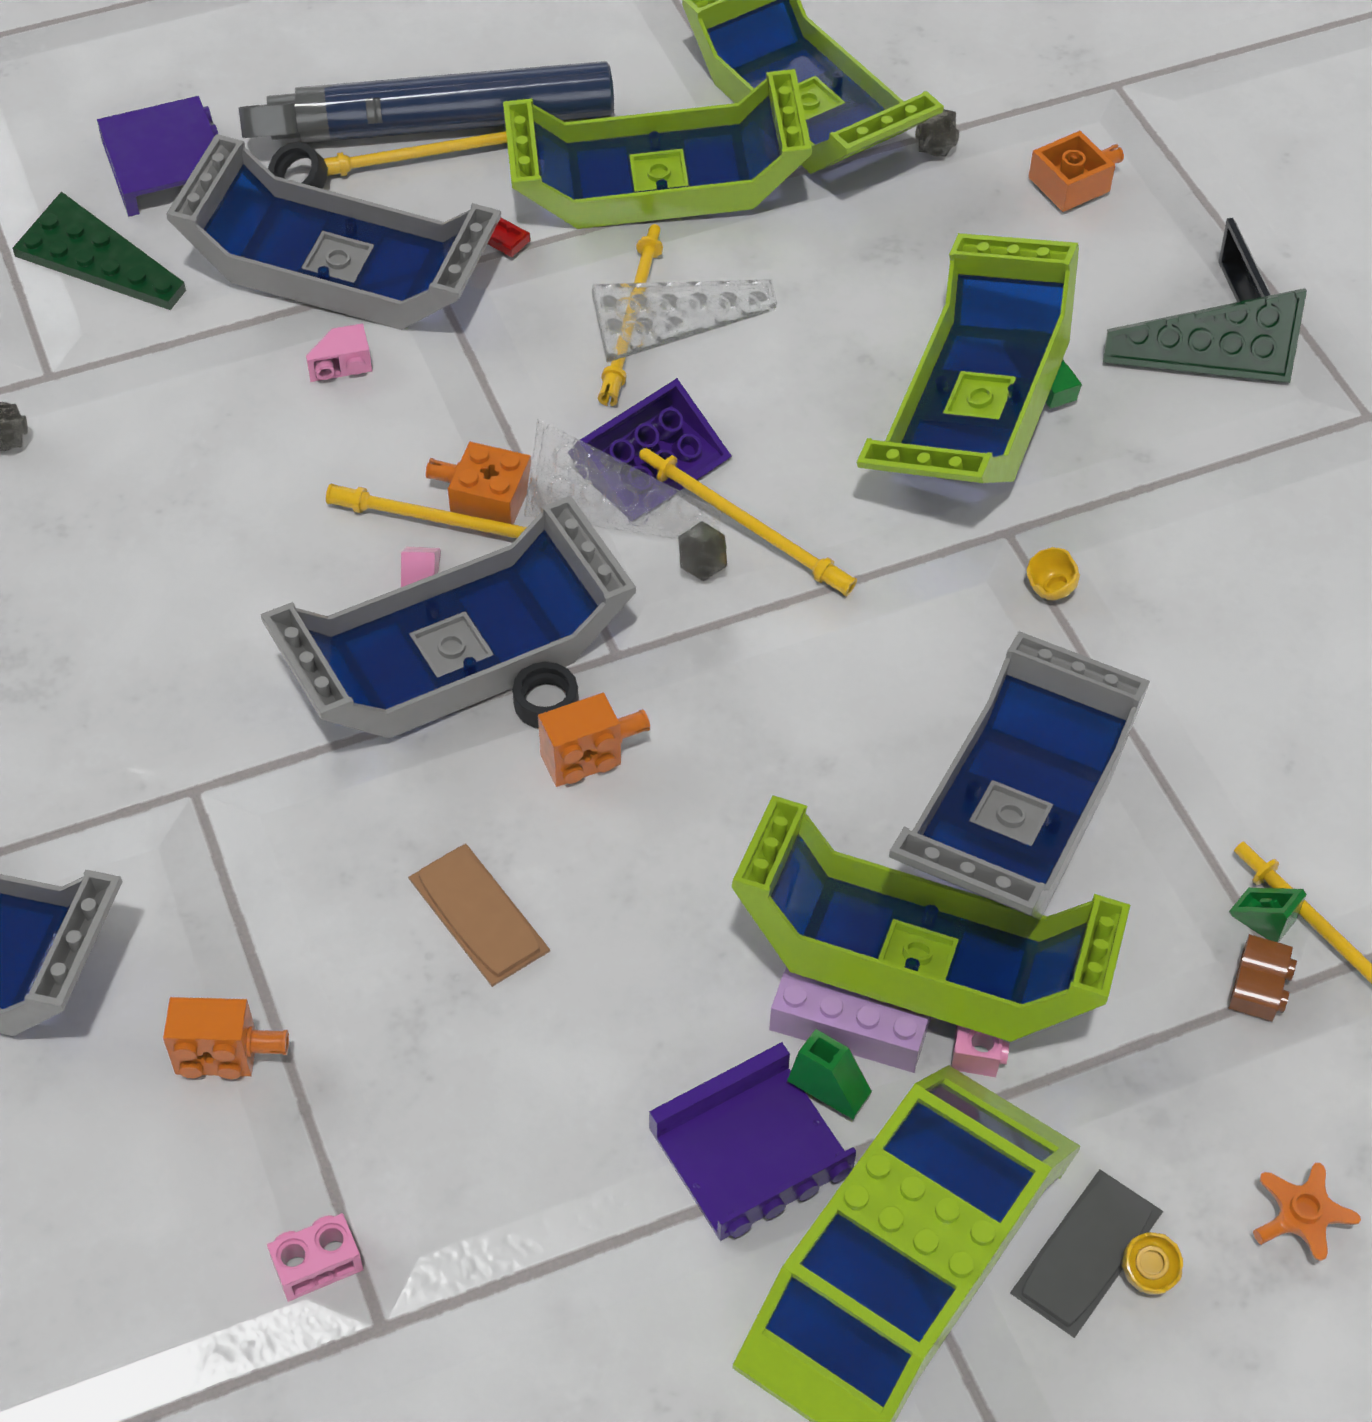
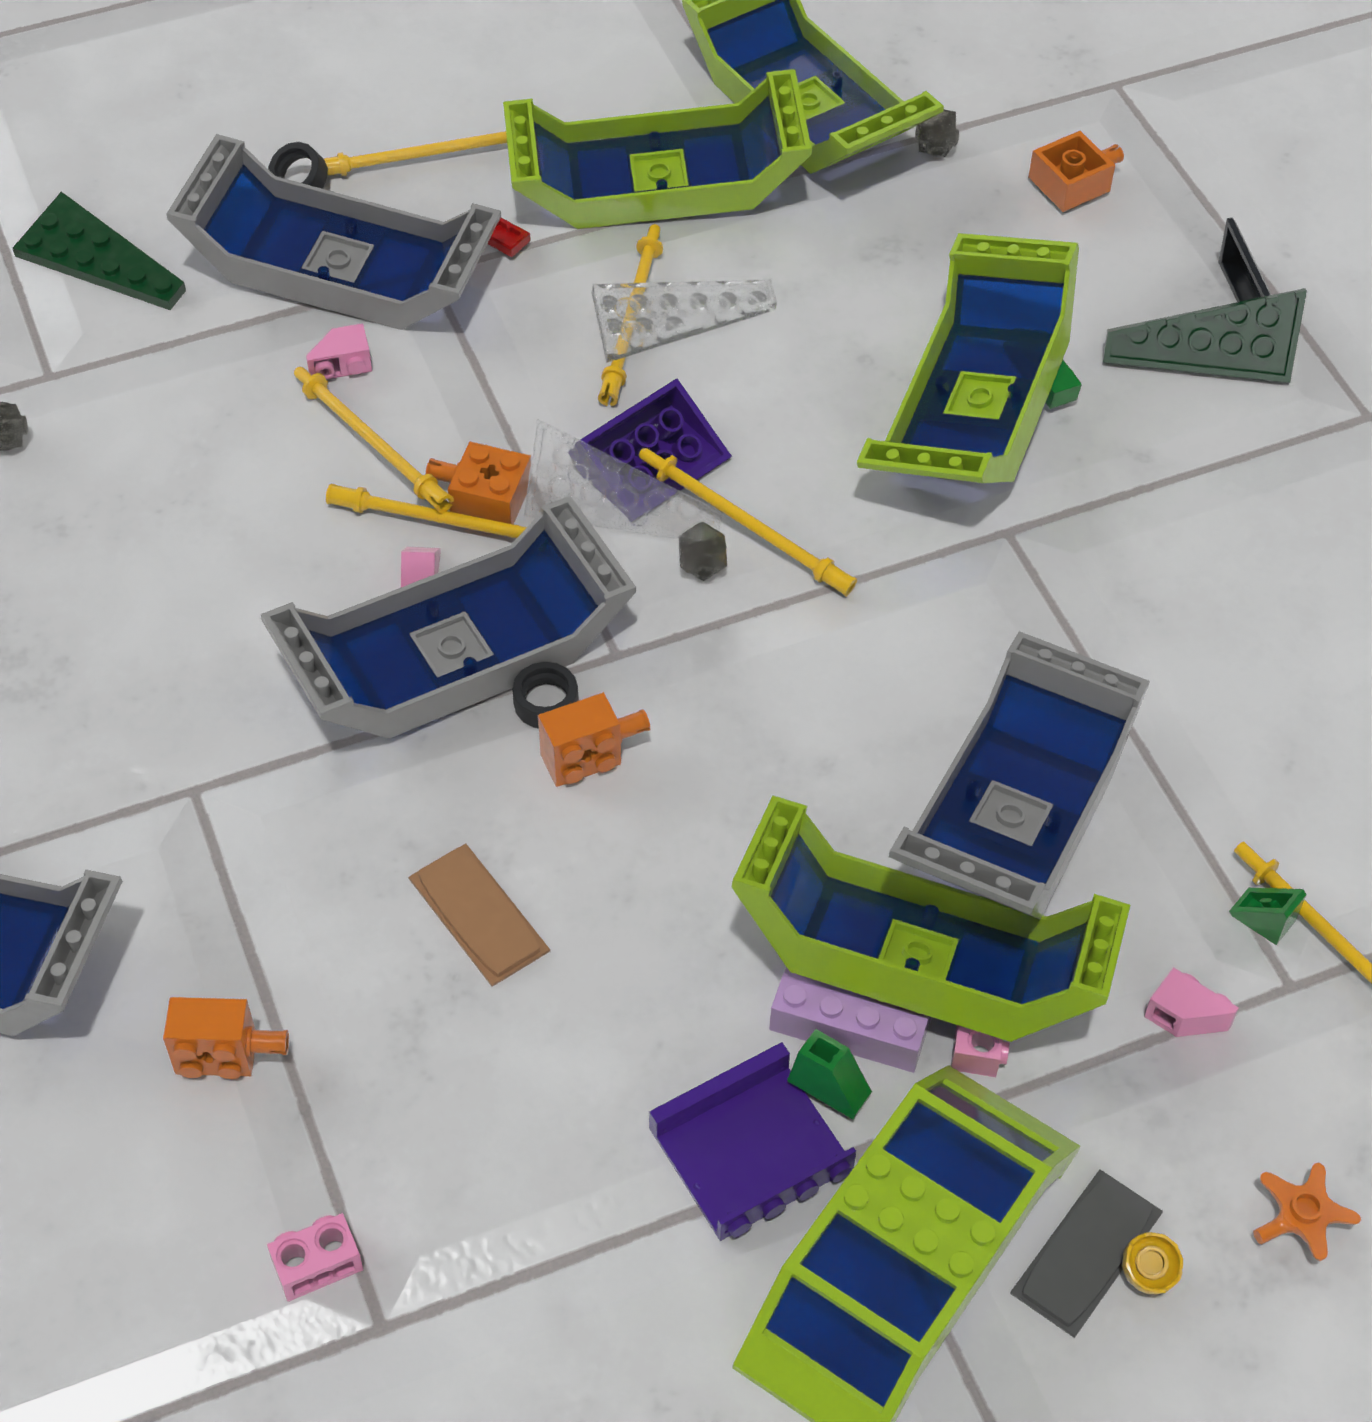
(156, 146): dark purple panel -> none
(425, 485): none -> yellow bar
(429, 103): dark blue piece -> none
(1053, 573): yellow hair -> none
(1188, 1007): none -> bright pink slope
(1262, 978): dark orange brick -> none

